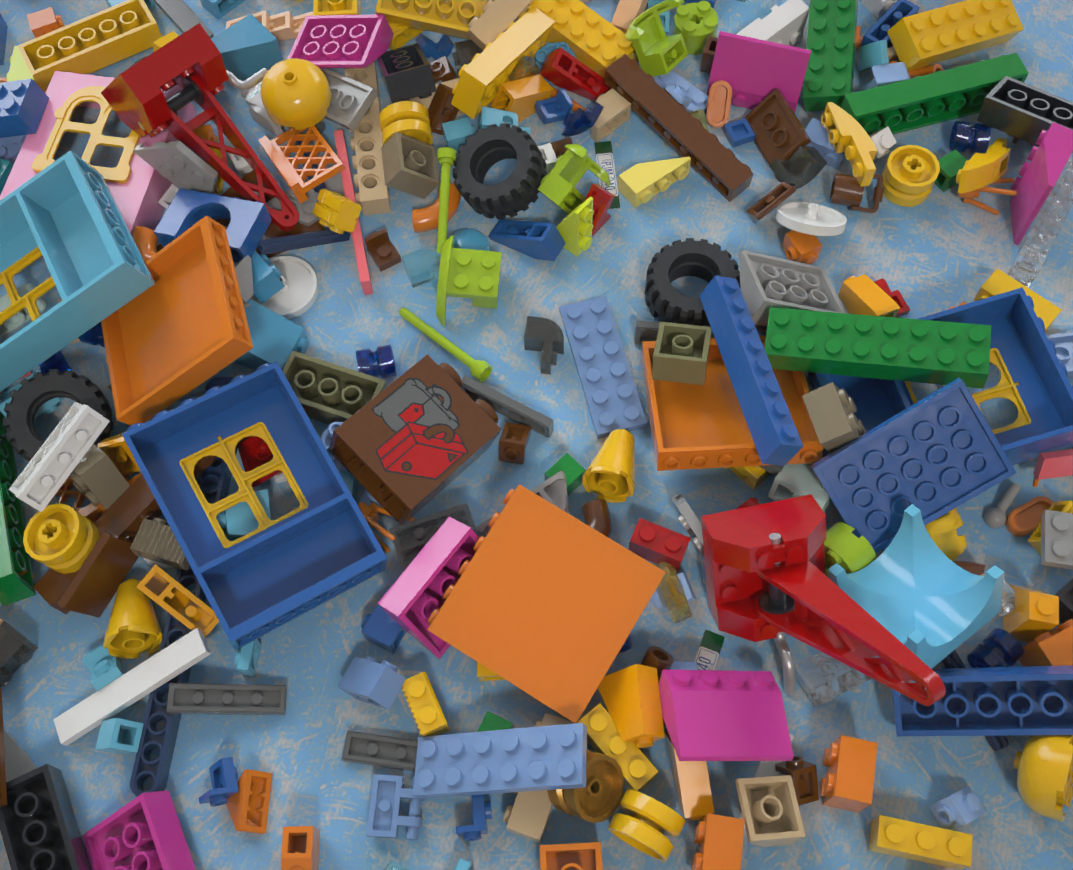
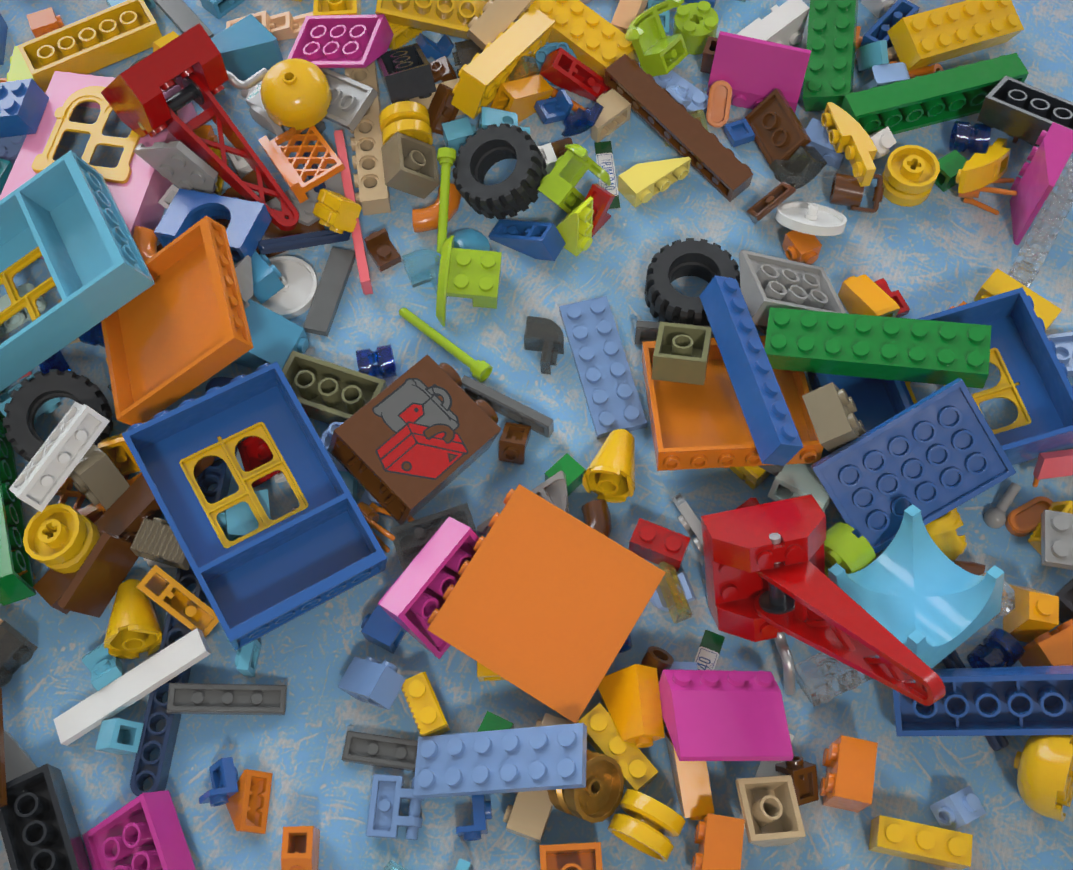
(329, 292): none -> dark grey tile

